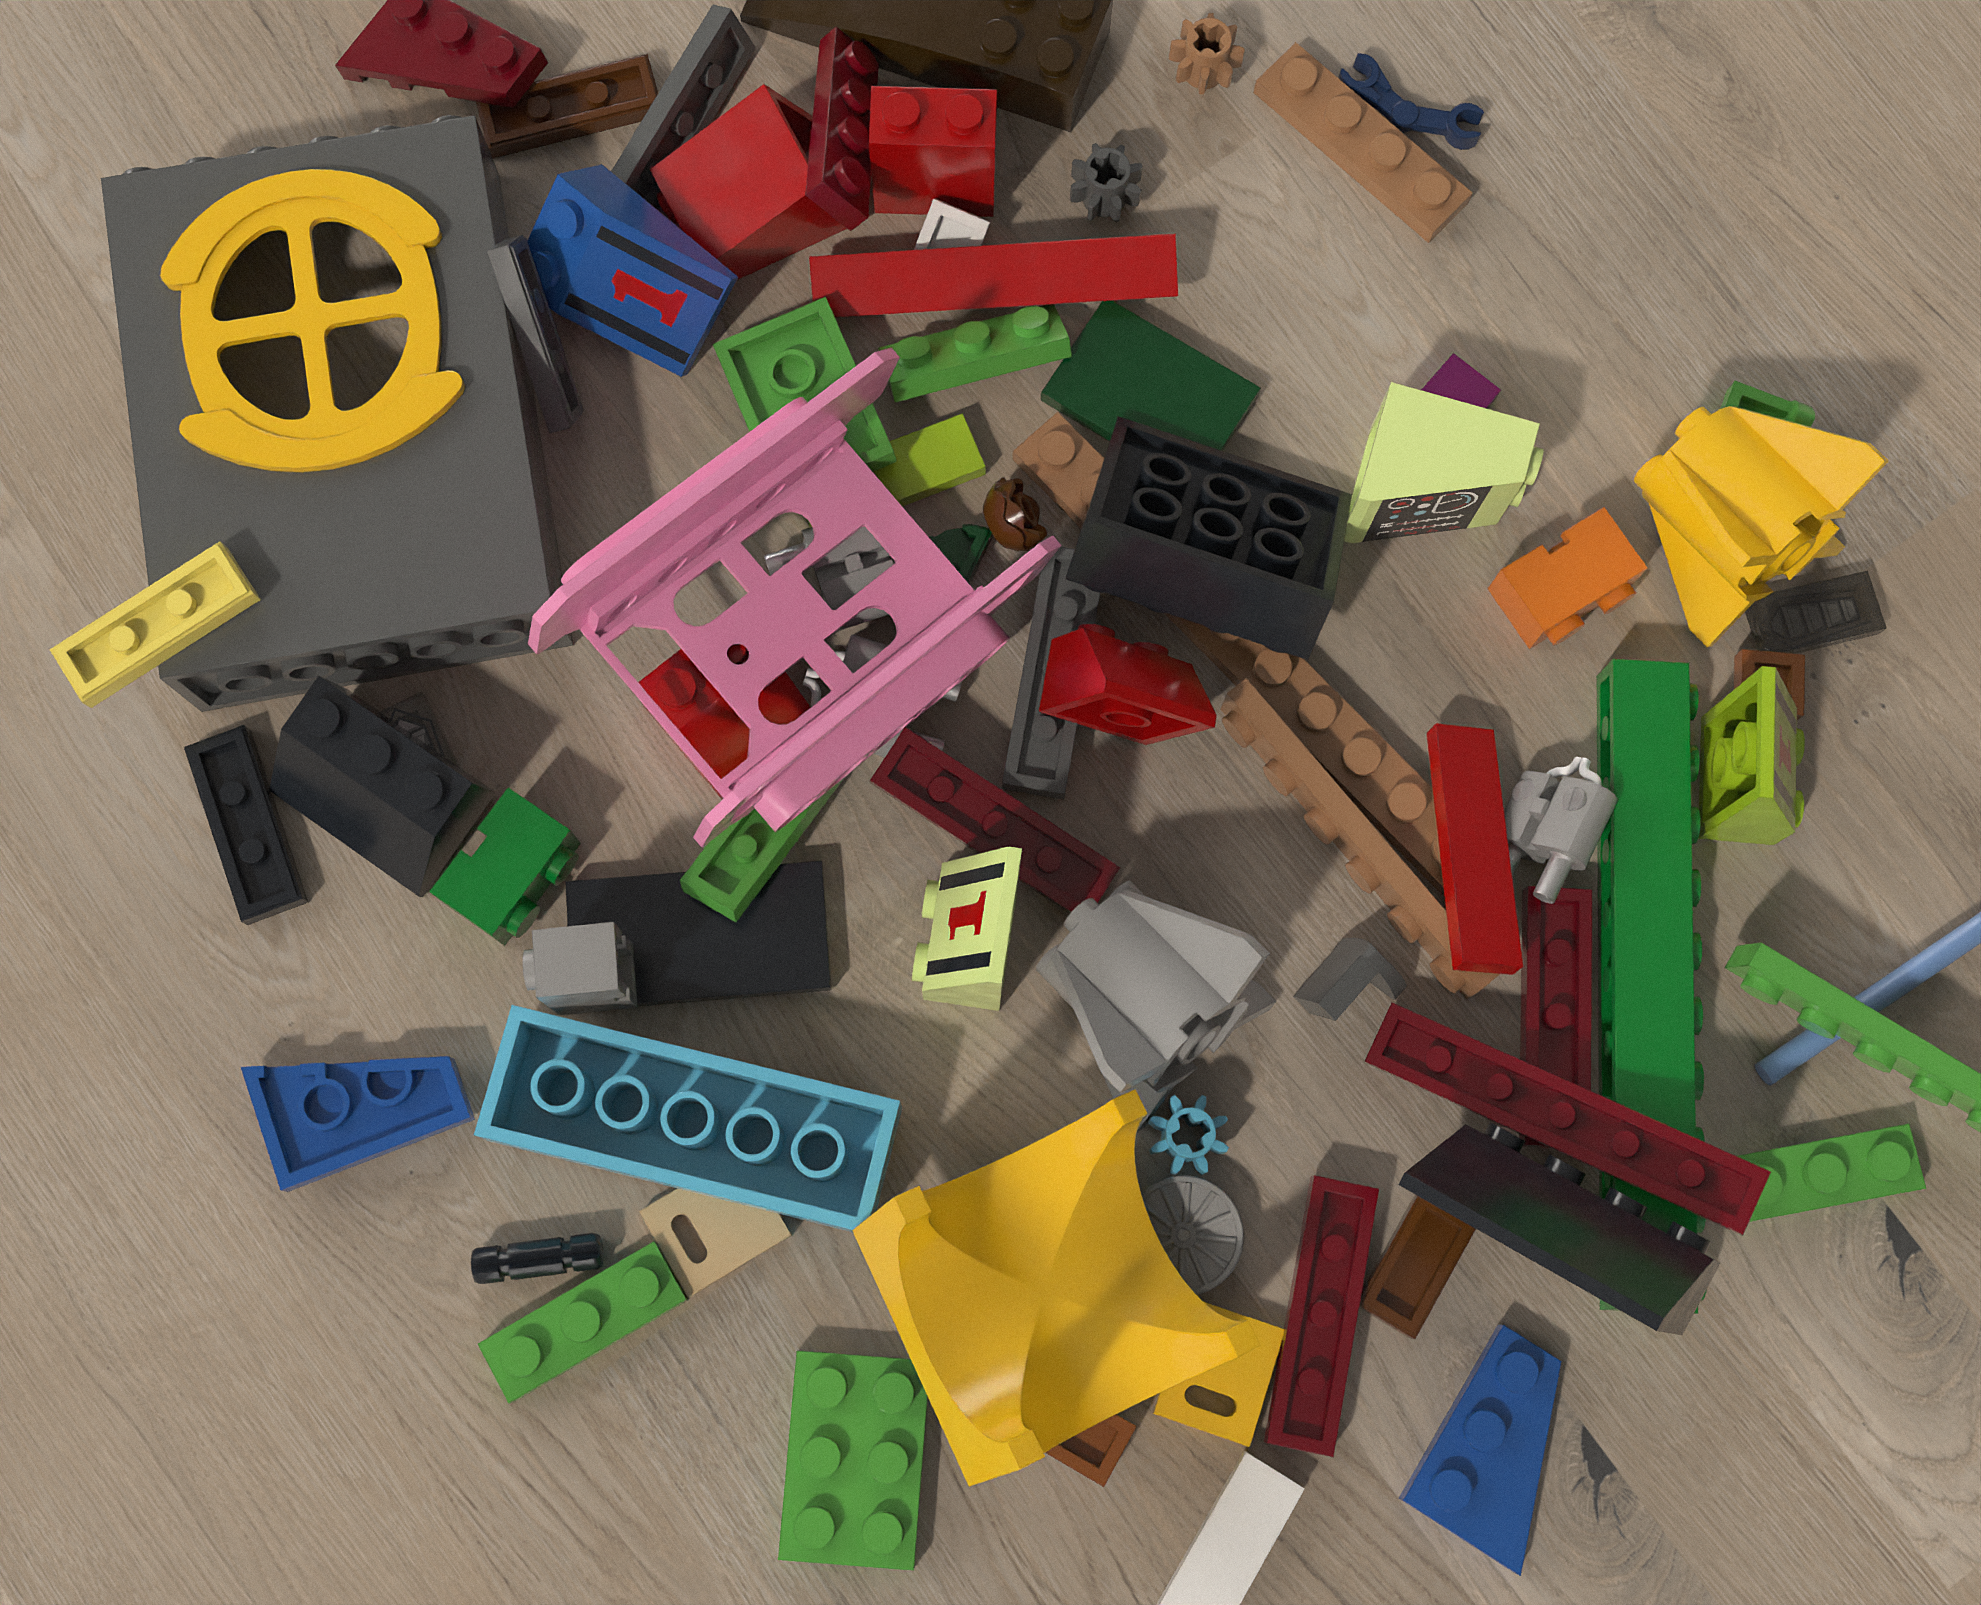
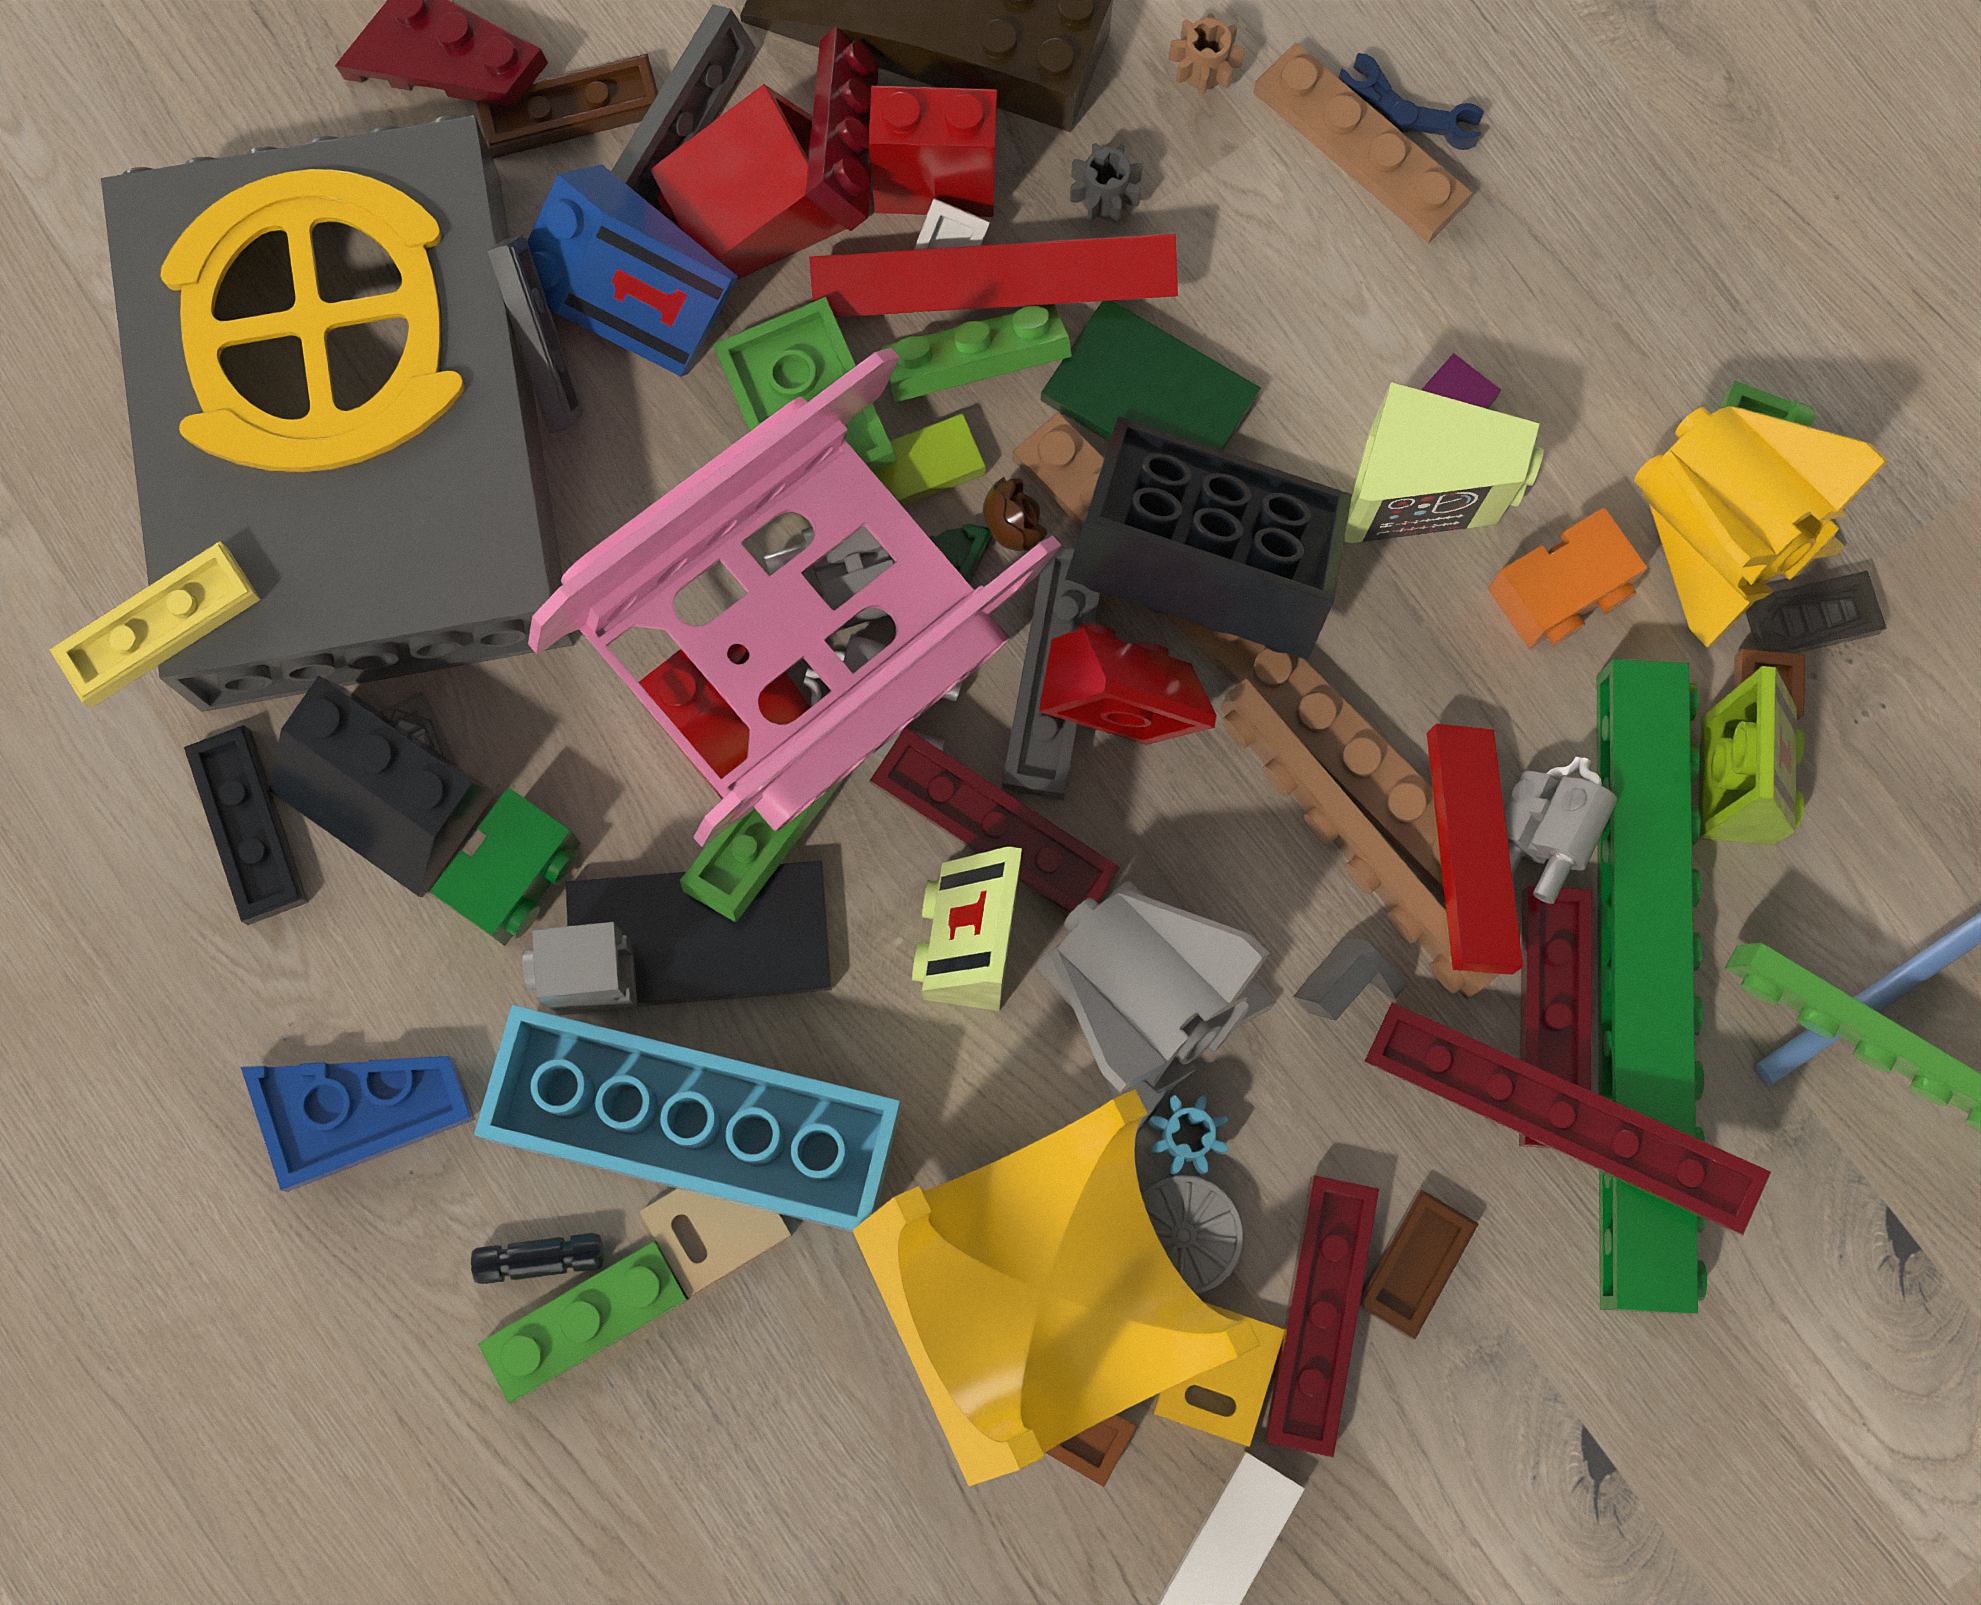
(853, 1461): bright green plate -> none
(1490, 1450): blue wing -> none
(1566, 1227): black slope -> none
(1837, 1171): bright green plate -> none

